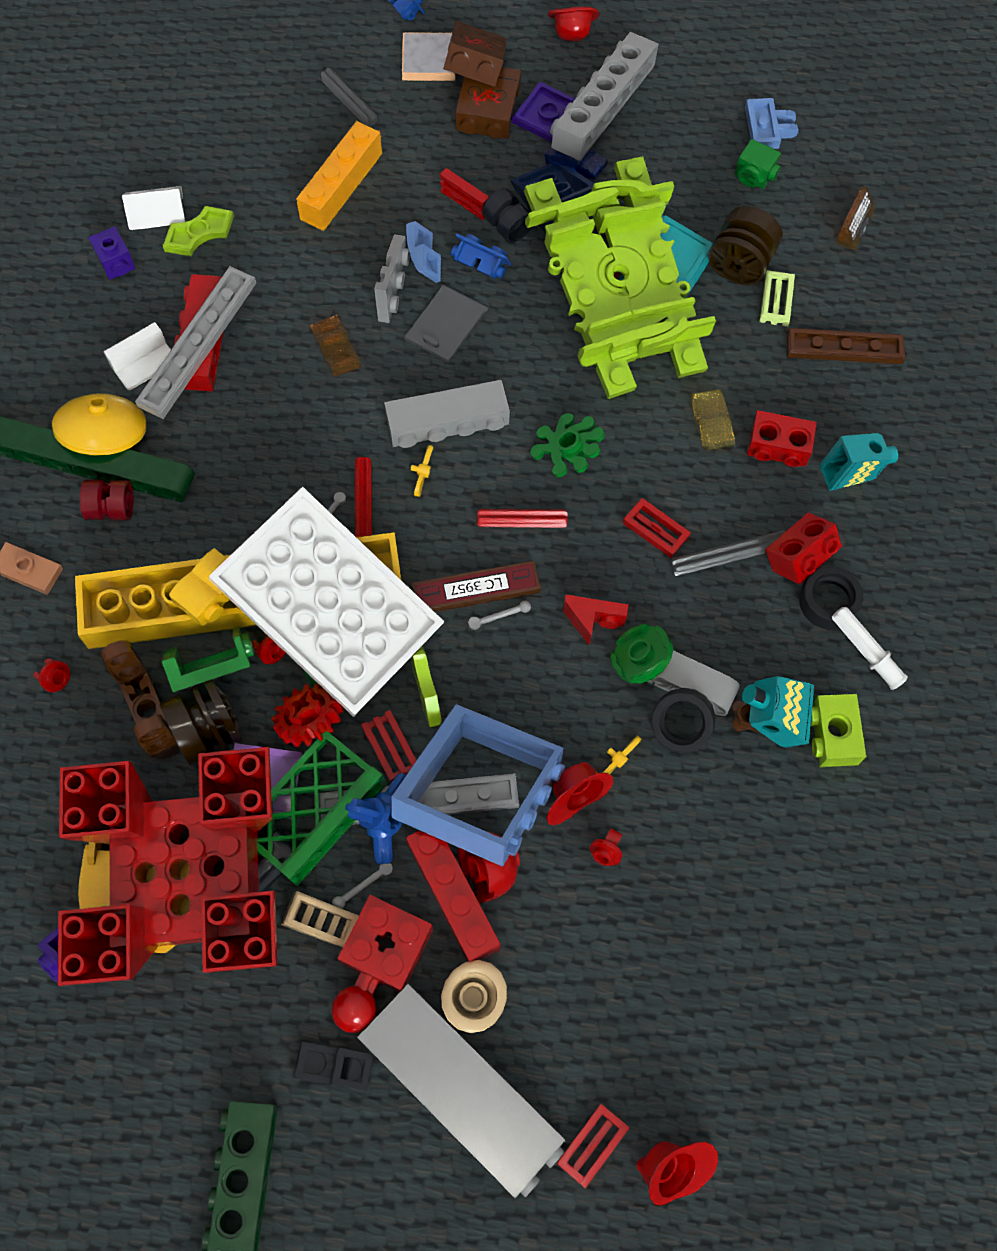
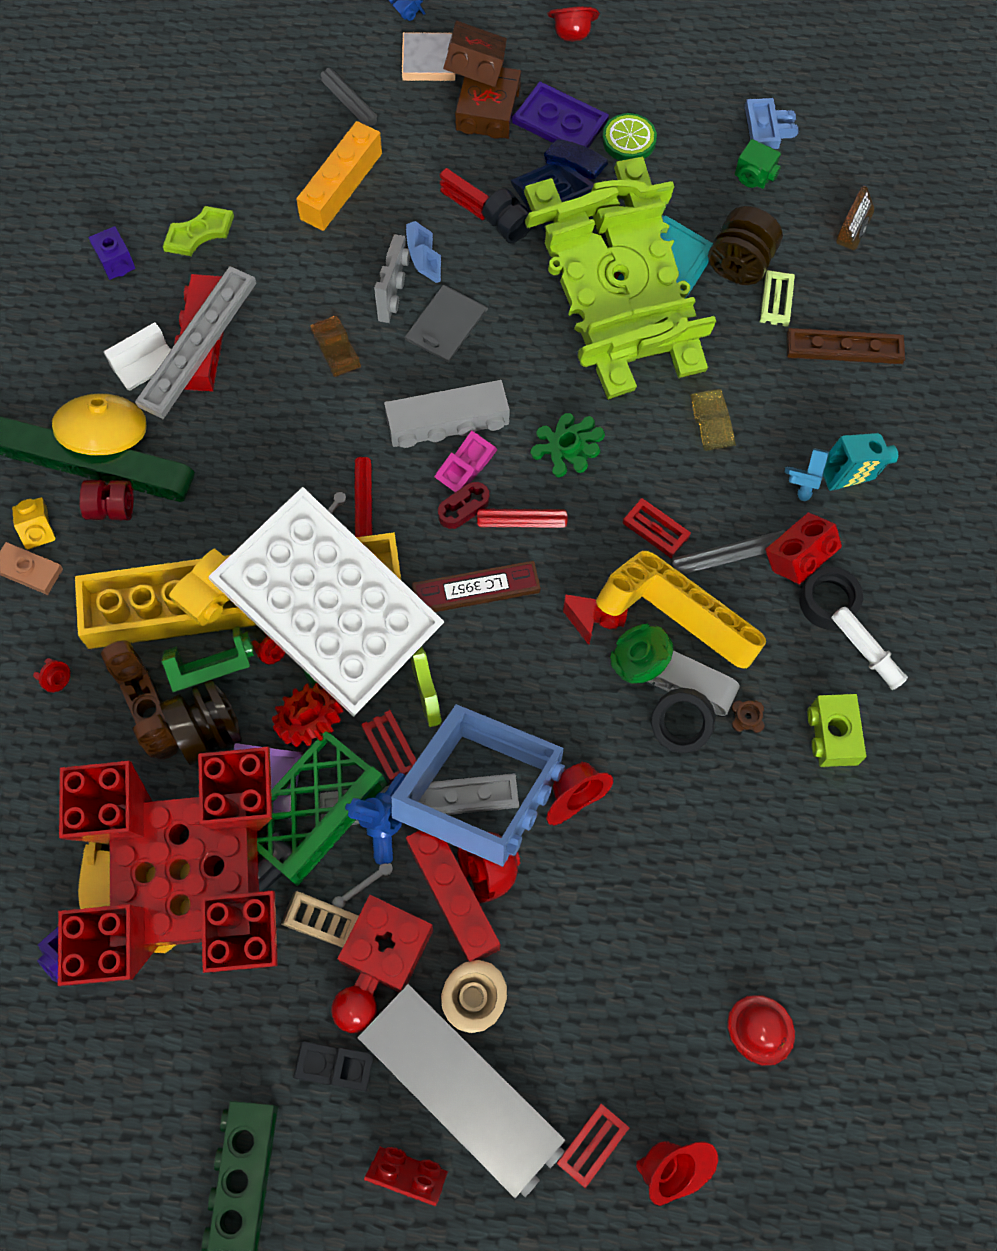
(32, 523): none -> yellow bracket
(154, 207): white panel -> none
(406, 1175): none -> red hinge
(422, 471): yellow piece -> none
(460, 499): none -> dark red beam
(466, 463): none -> dark pink slope
(475, 622): light grey hinge -> none
(491, 258): blue hinge -> none
(603, 96): light grey brick -> none
(606, 851): red plate -> none
(619, 757): yellow piece -> none
(629, 137): none -> tile
(685, 603): none -> yellow beam
(761, 1030): none -> red hat
(781, 432): red brick -> none
(781, 709): teal torso -> none
(811, 478): none -> dark azure piece

